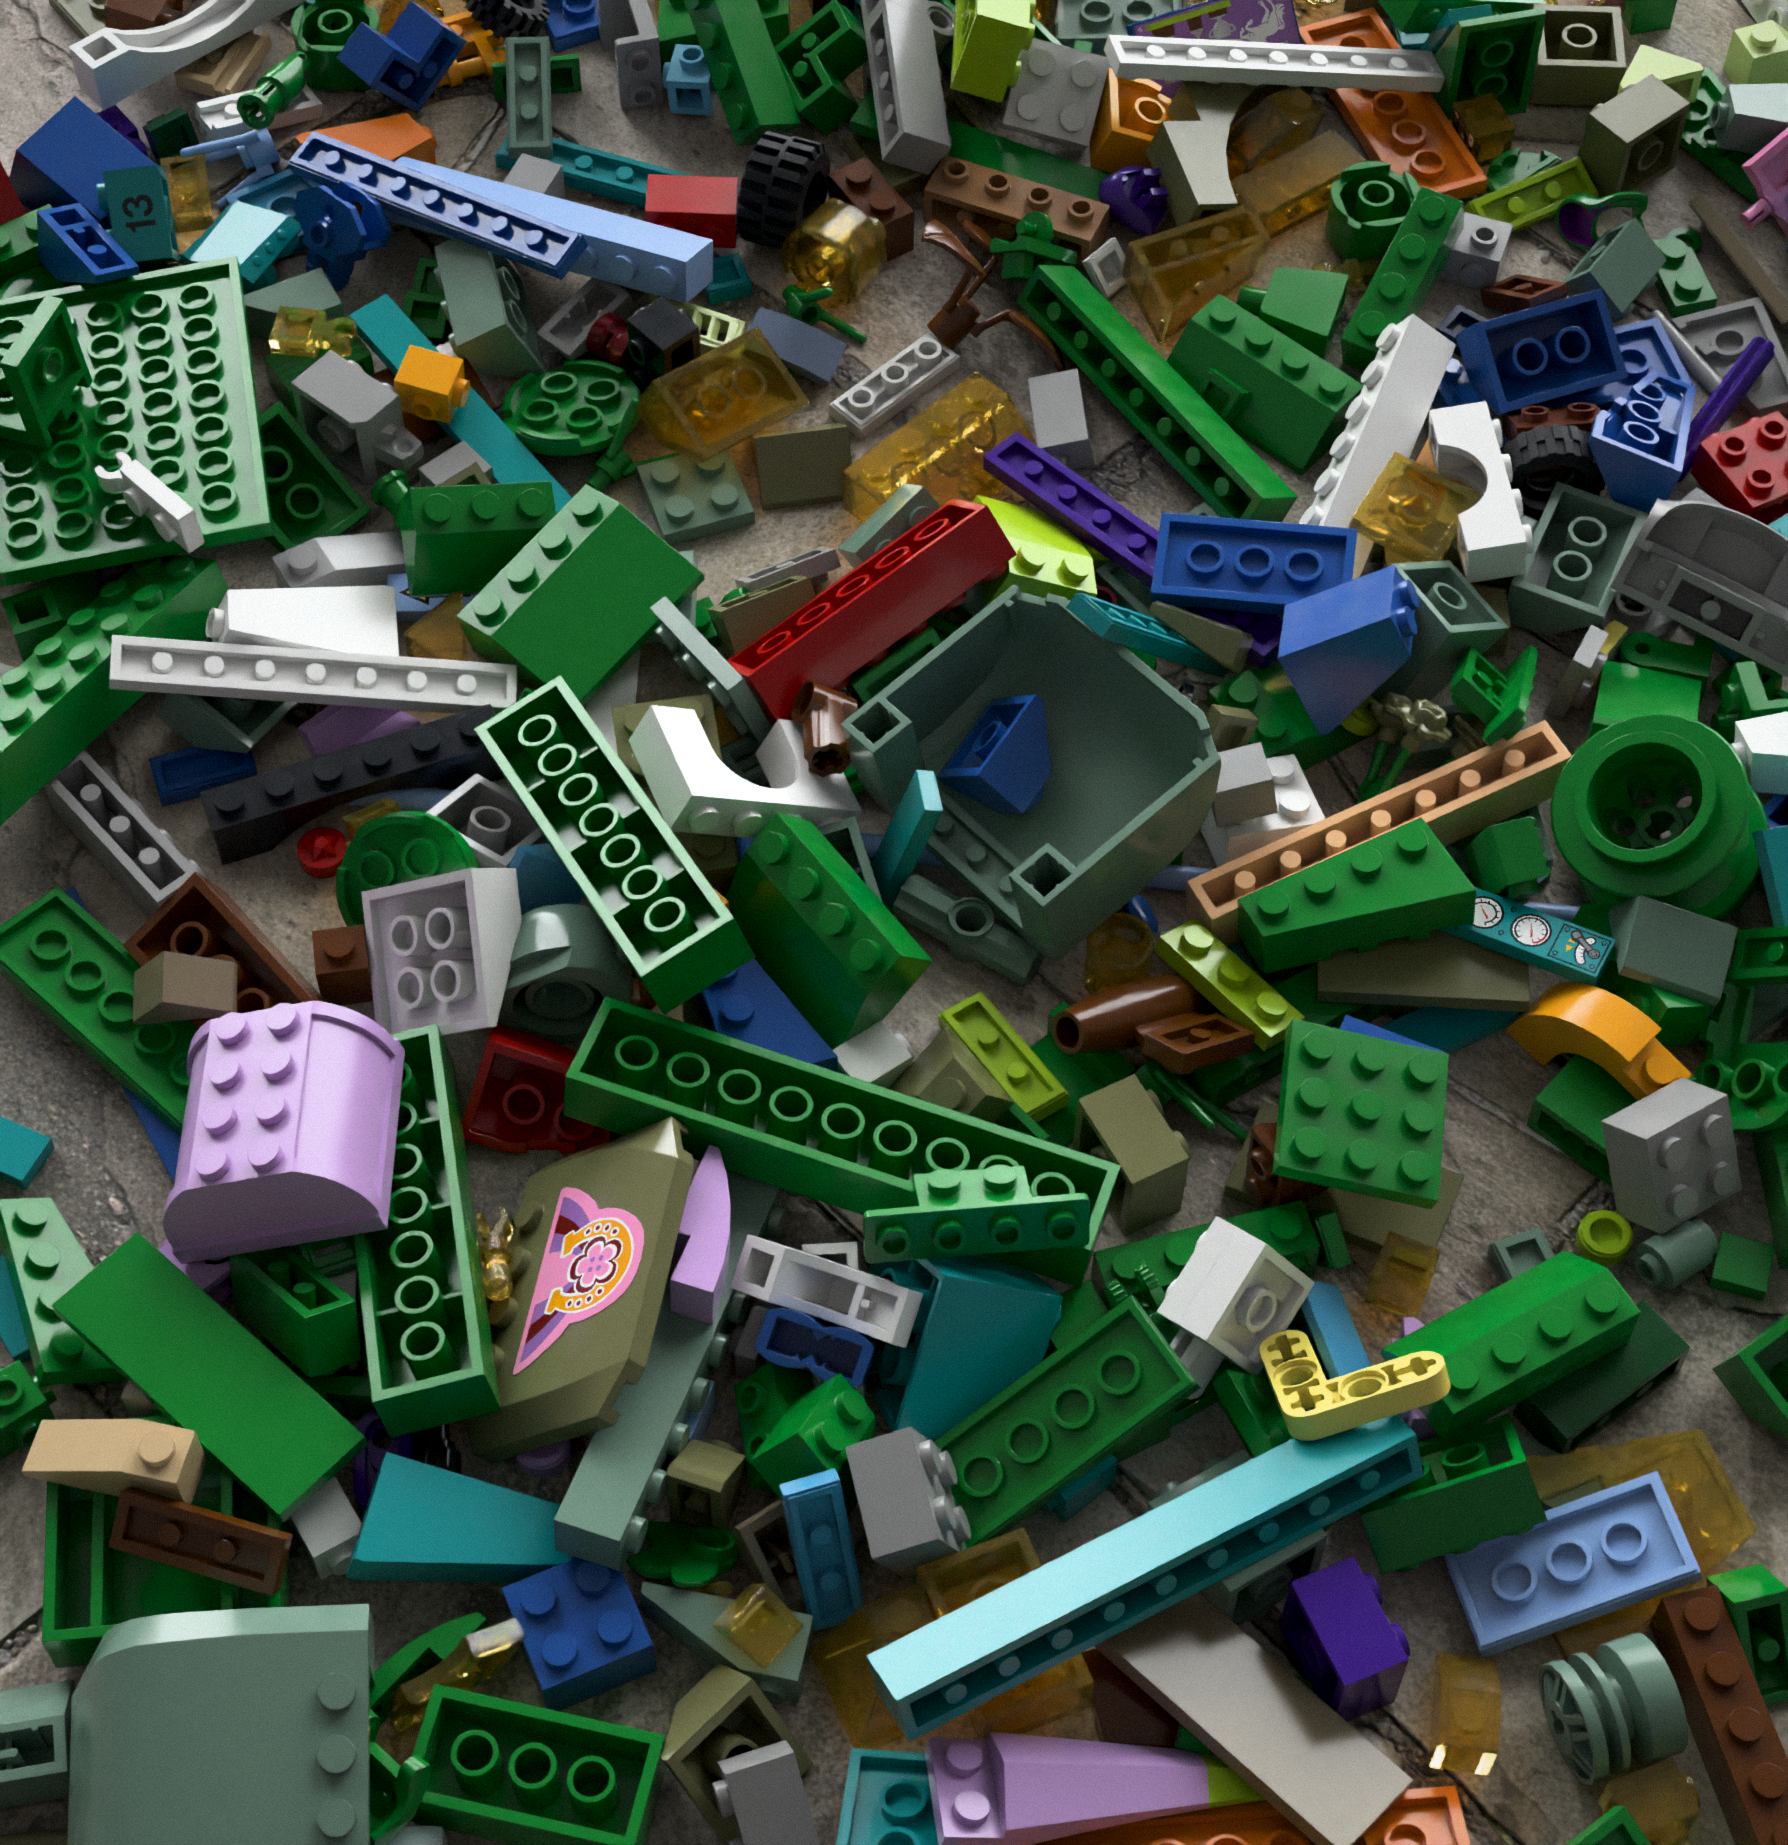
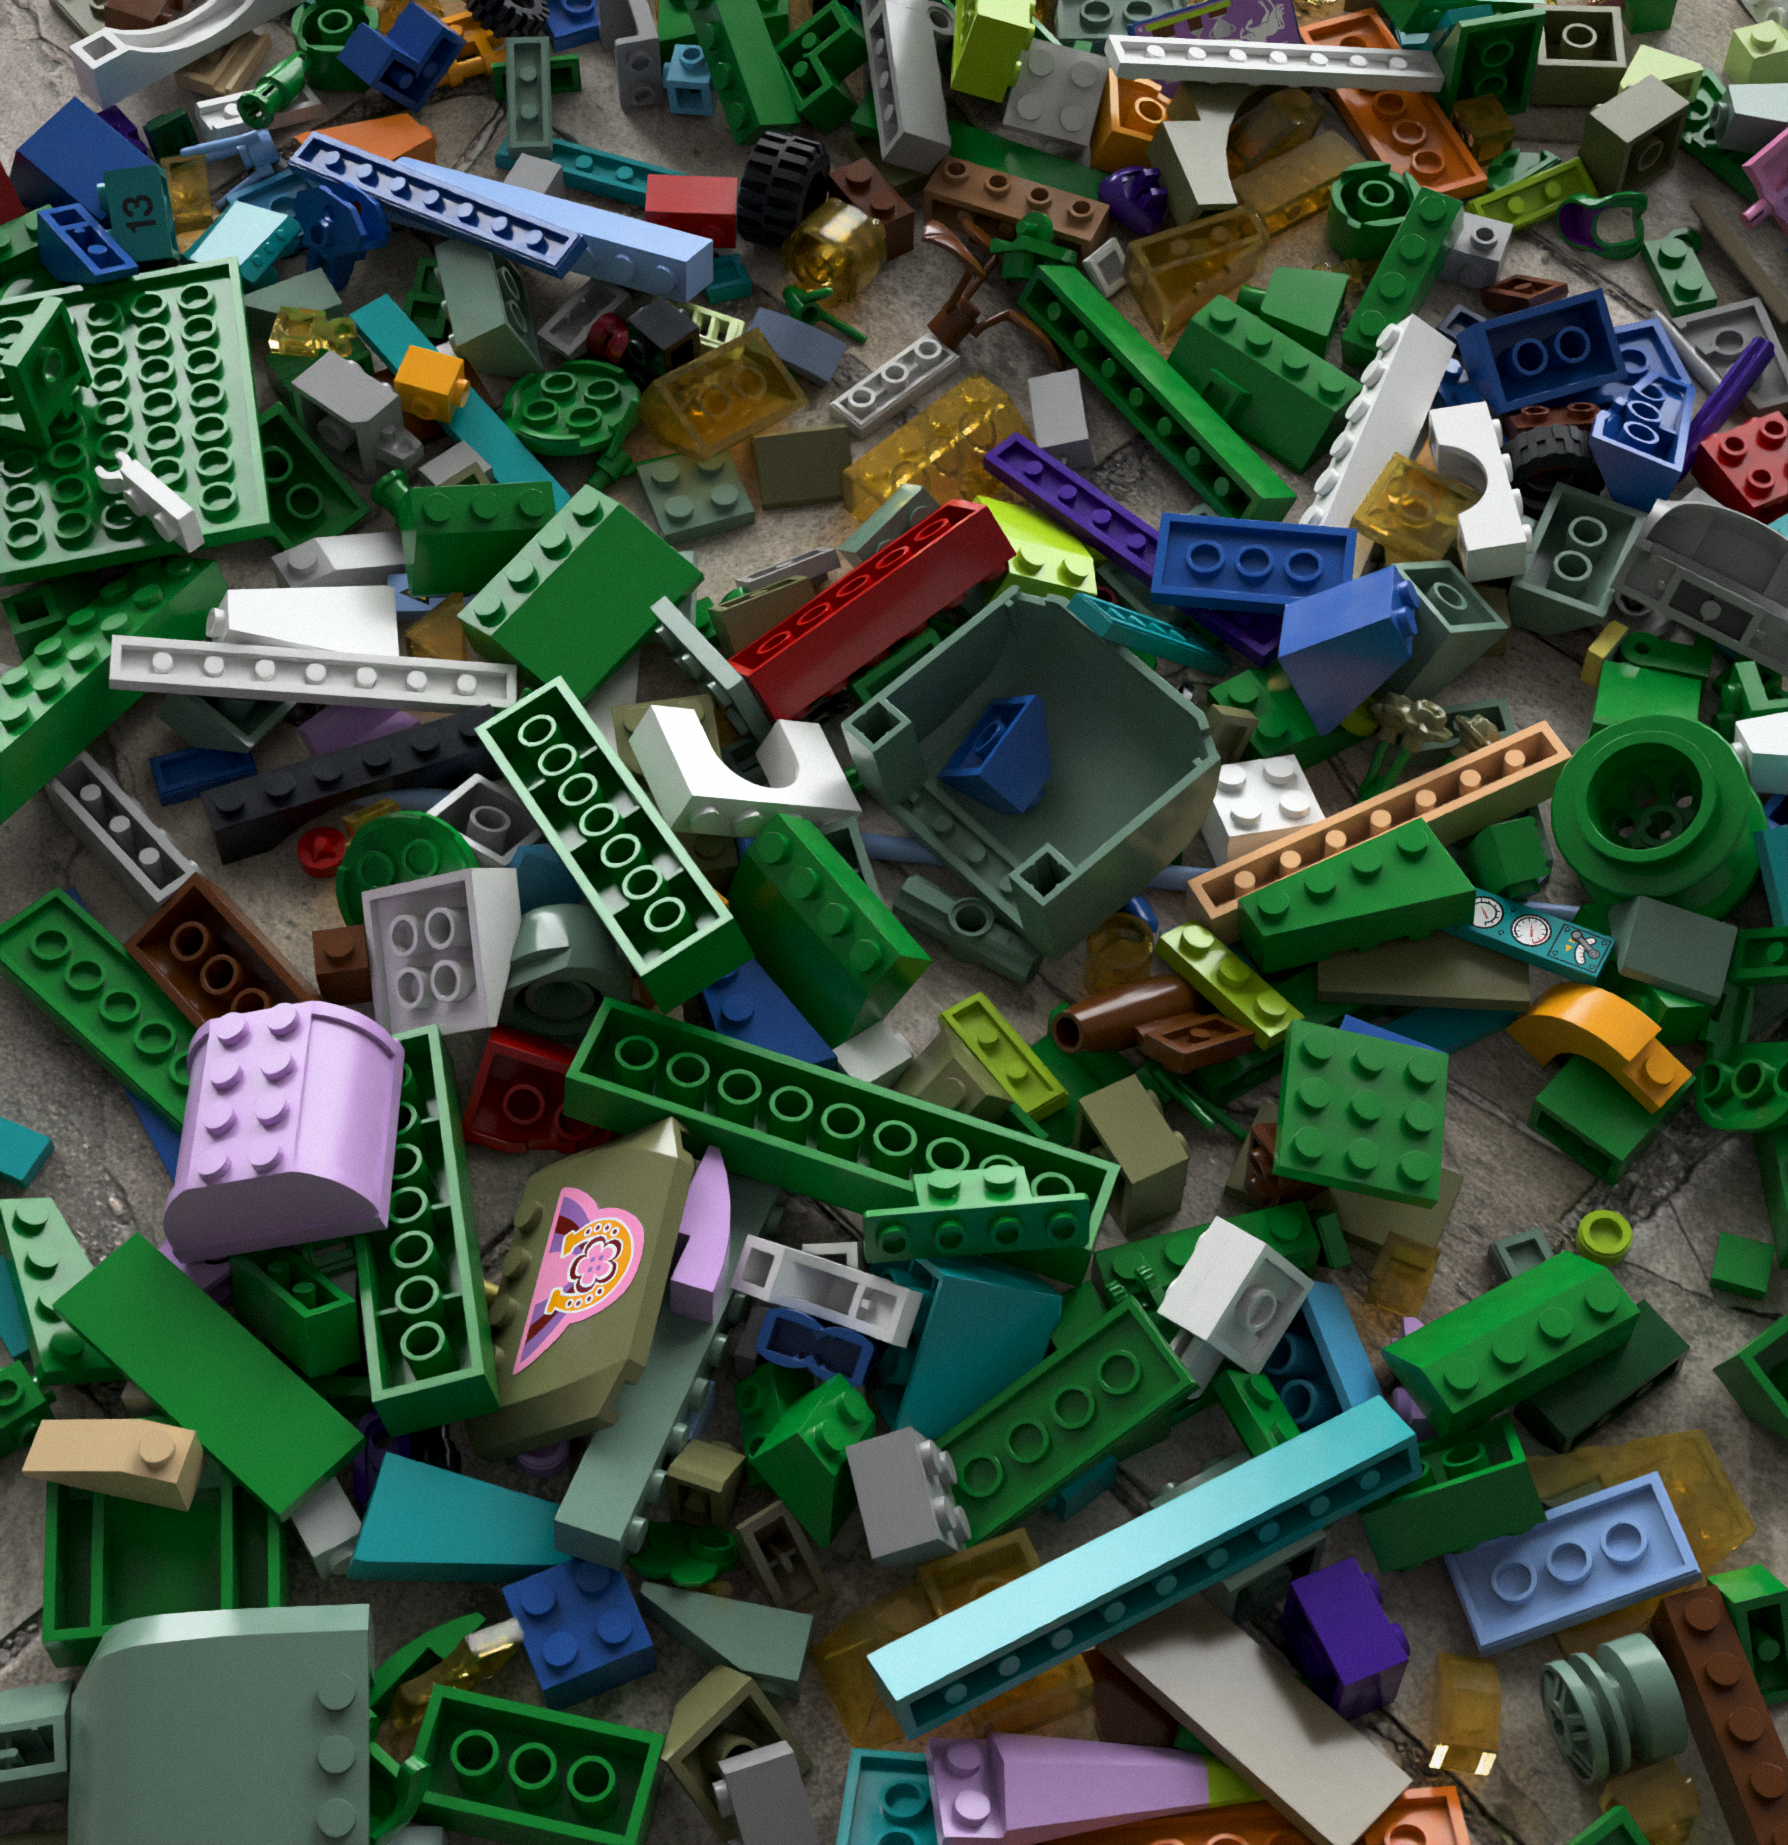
(183, 988): dark tan slope -> none
(200, 1540): reddish brown plate -> none
(496, 1255): clear yellow piece -> none
(758, 1624): clear yellow slope -> none
(821, 713): reddish brown piece -> none
(822, 1548): dark azure tile -> none
(907, 835): teal tile -> none
(1218, 641): olive slope -> none
(1243, 786): light grey brick -> none
(1339, 1402): light yellow beam -> none
(1494, 696): green bracket -> none
(1585, 664): light grey plate -> none
(1621, 264): sand green brick -> none
(1672, 1155): light grey brick -> none
(1676, 1255): sand green brick -> none

